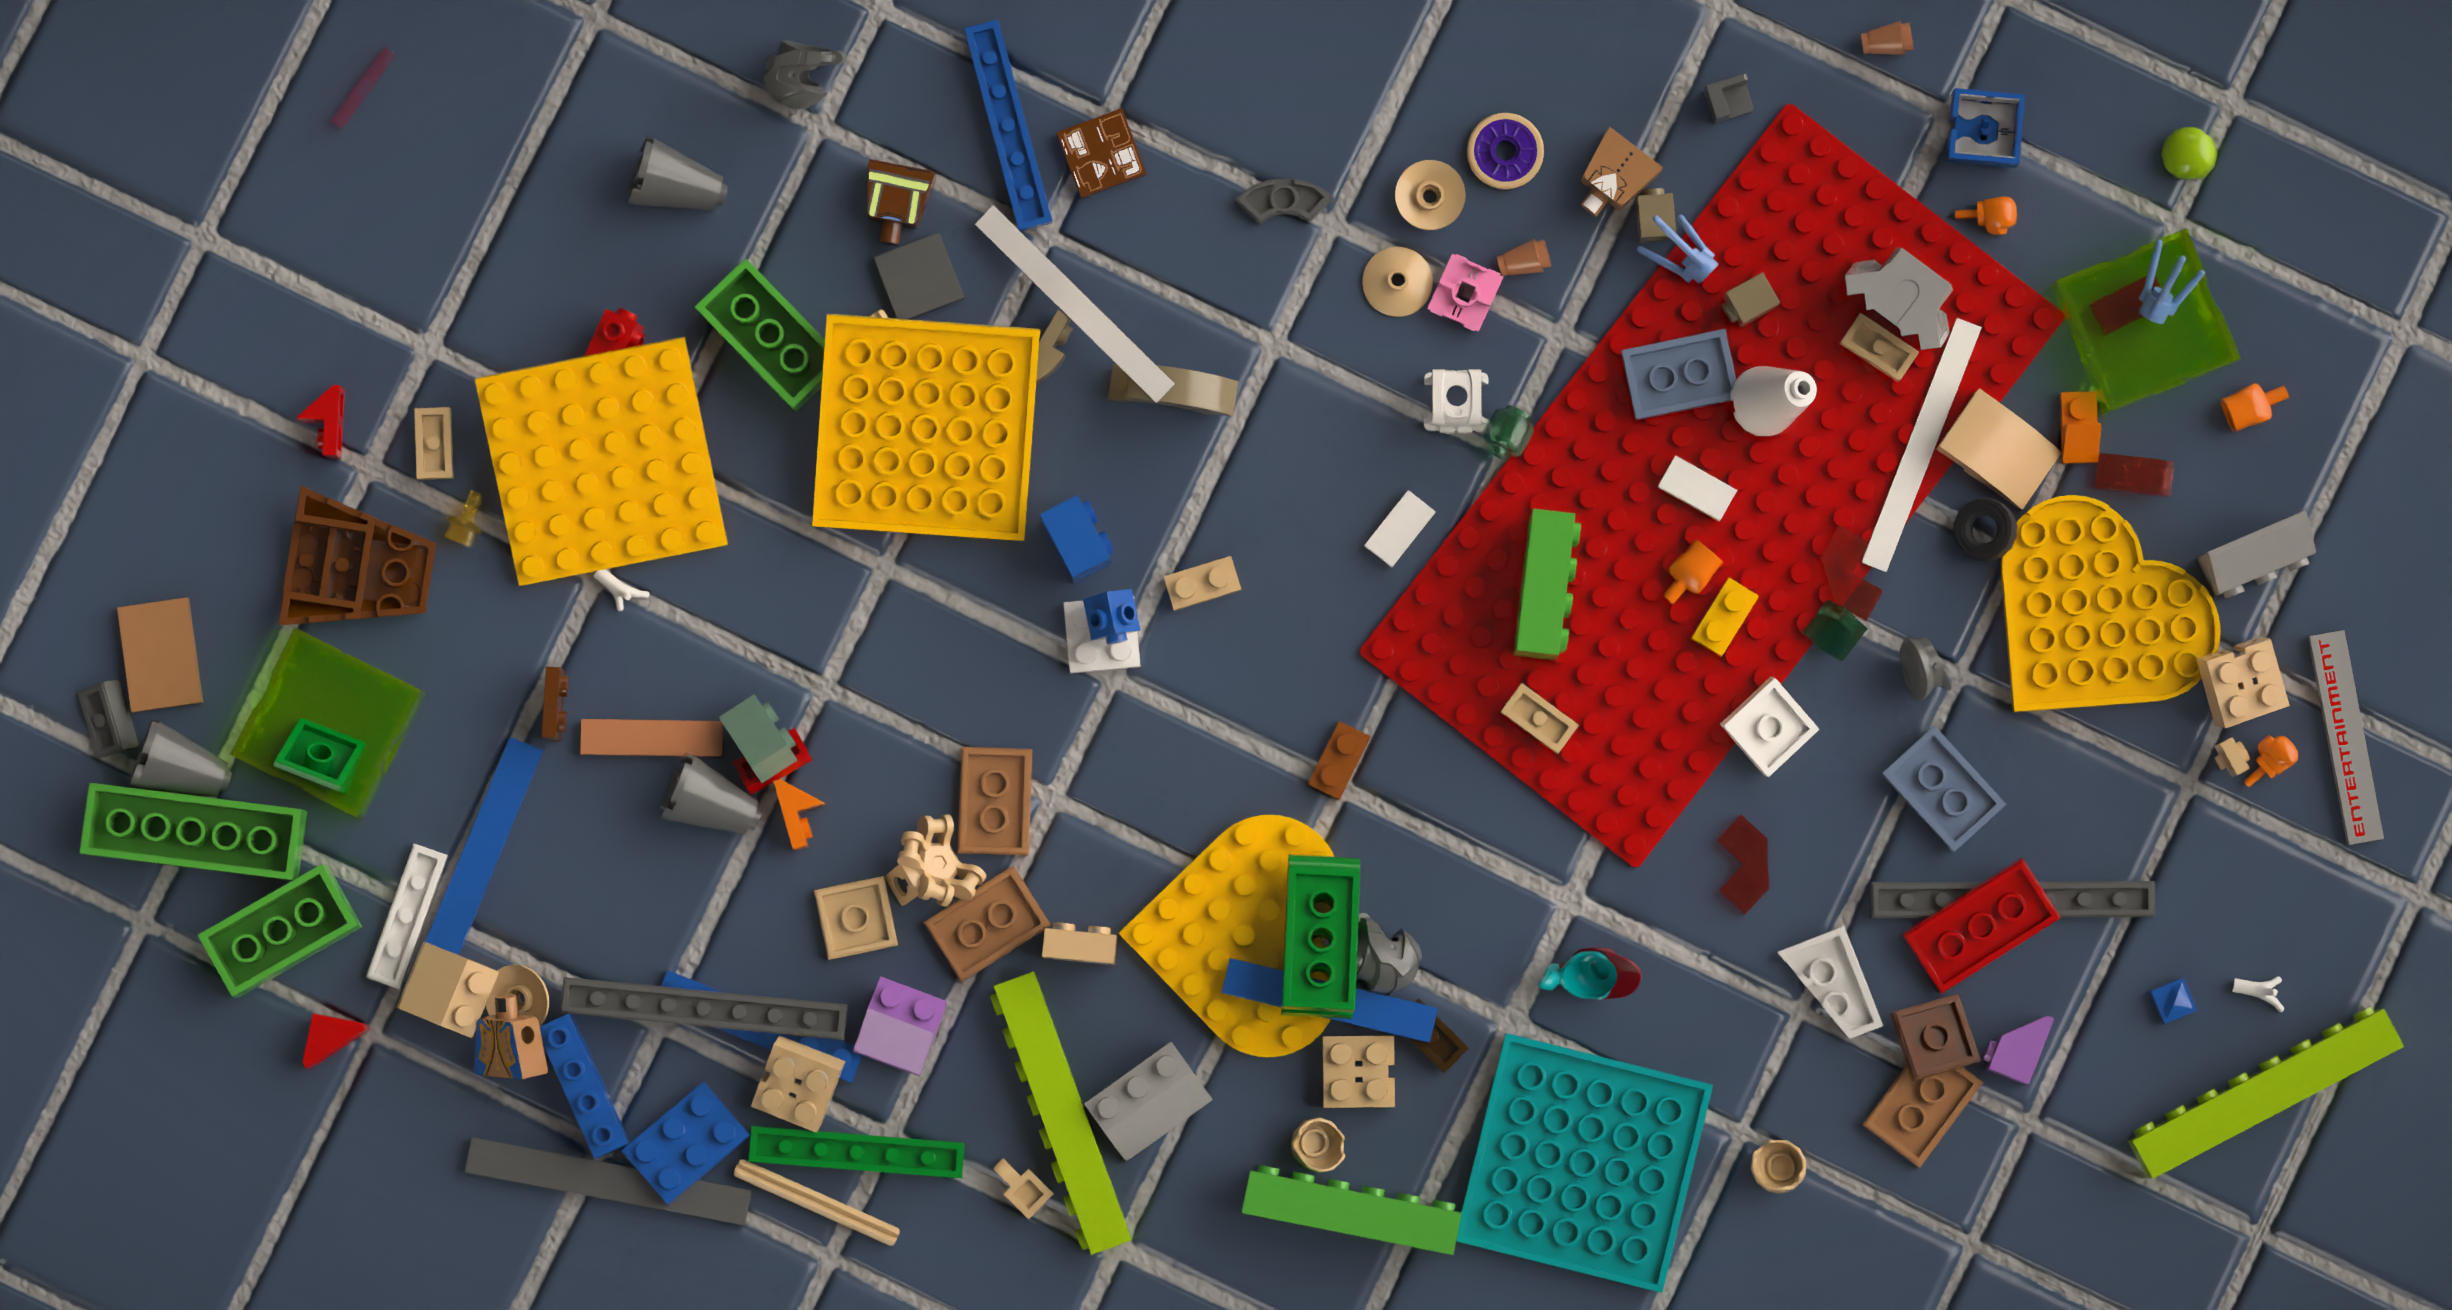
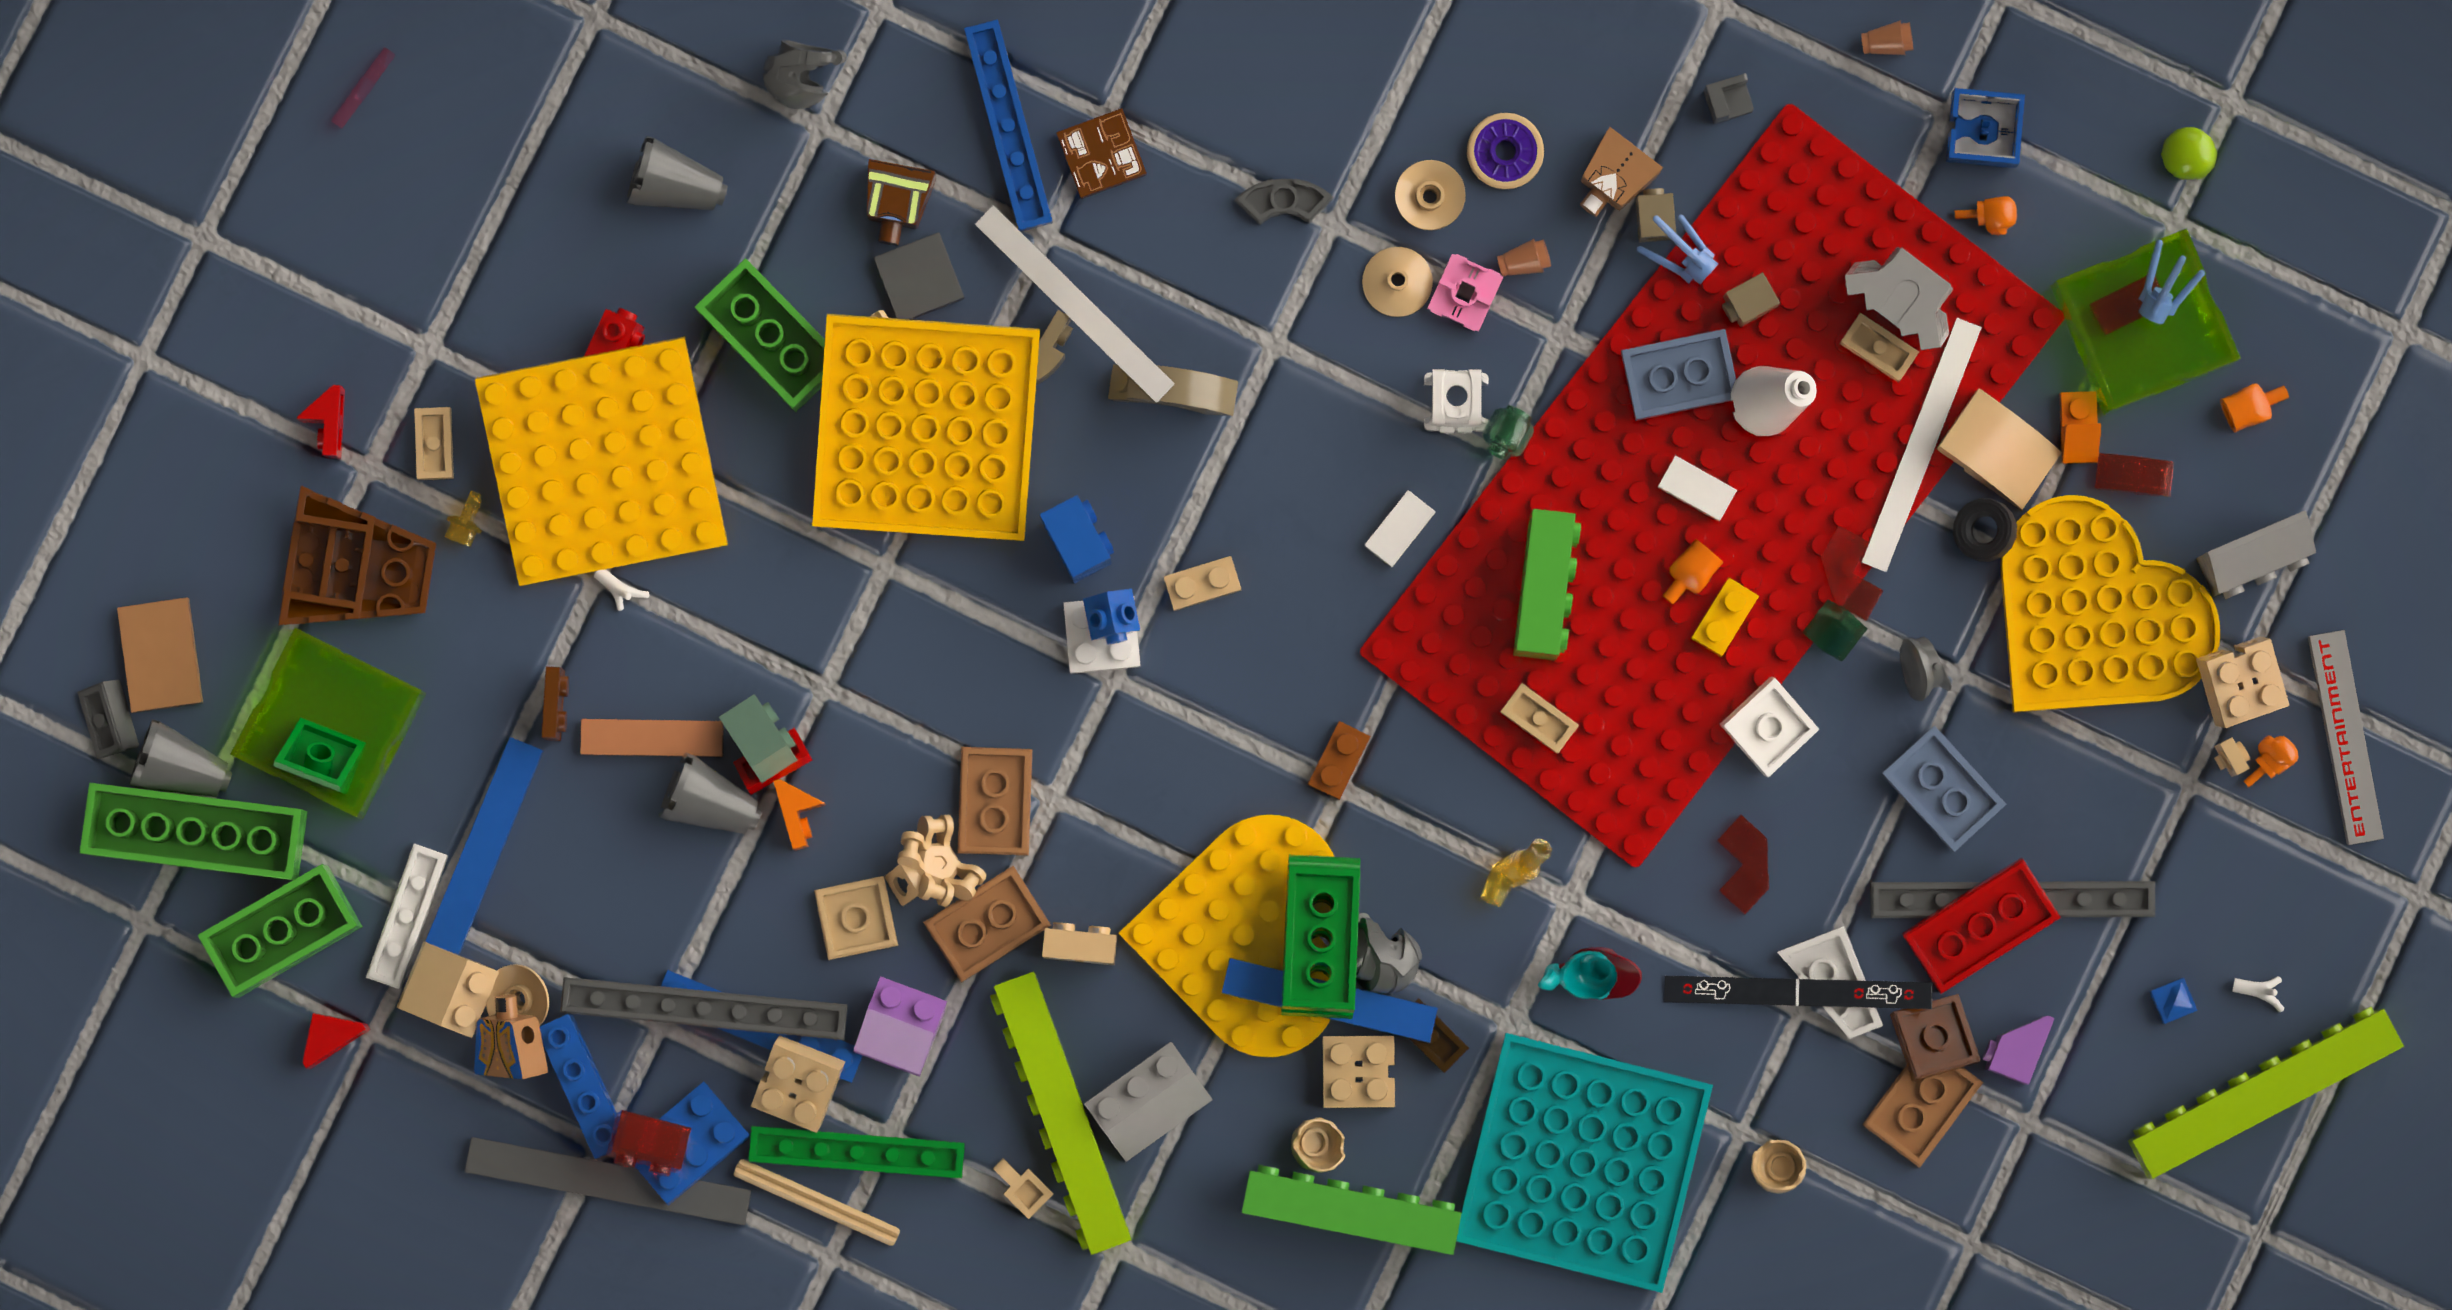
(648, 1143): none -> clear red brick
(1515, 871): none -> clear yellow arm
(1798, 992): none -> black sticker

